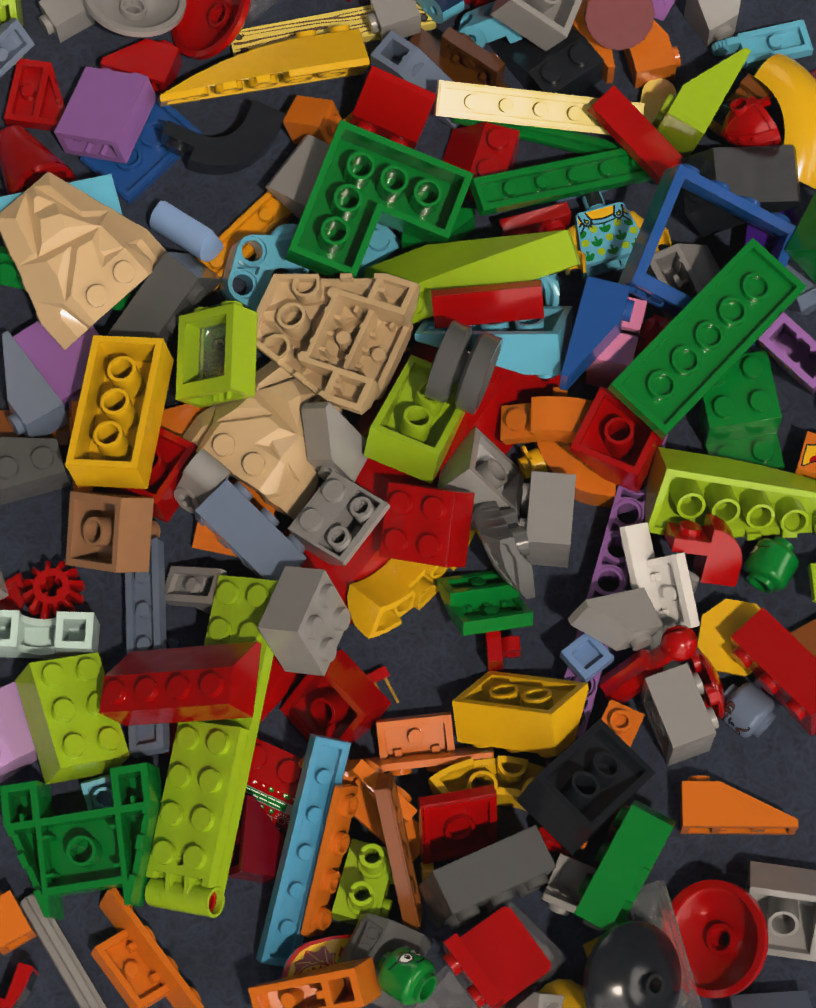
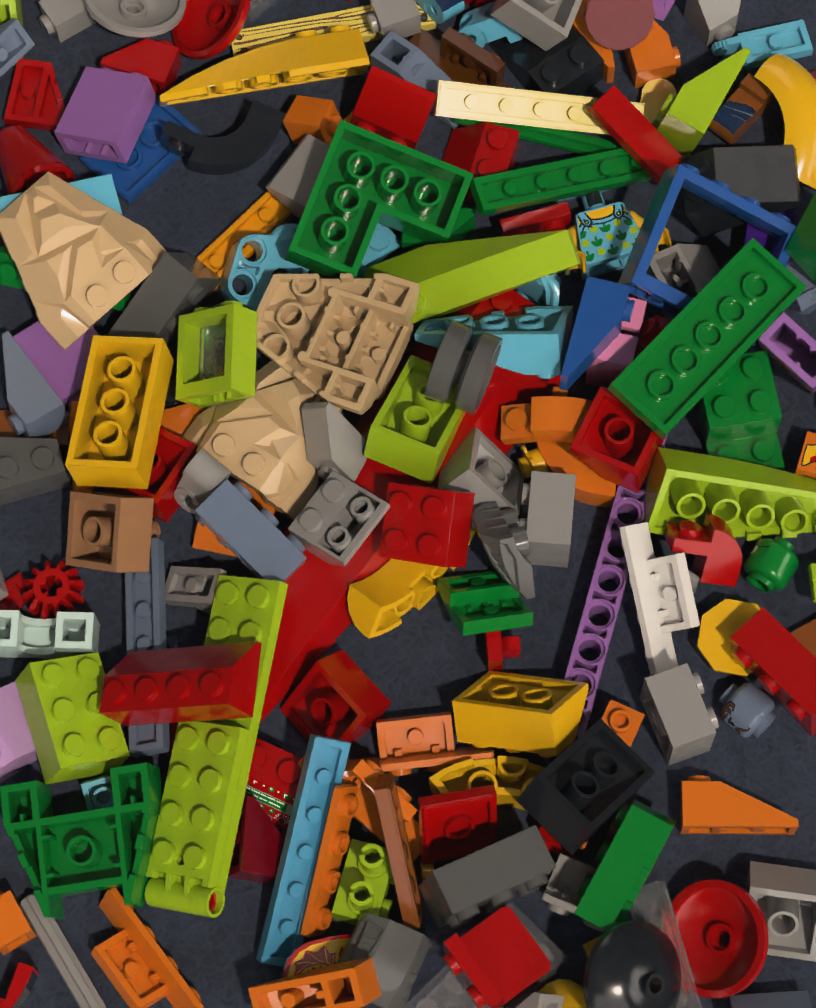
(185, 231): light blue brick -> none
(304, 621): light grey brick -> none
(379, 675): red piece -> none
(406, 976): green head -> none
(488, 303): red tile -> none
(586, 657): medium blue plate -> none
(619, 619): light grey slope -> none
(627, 679): red piece -> none
(711, 682): red dish -> none
(750, 123): red helmet -> none

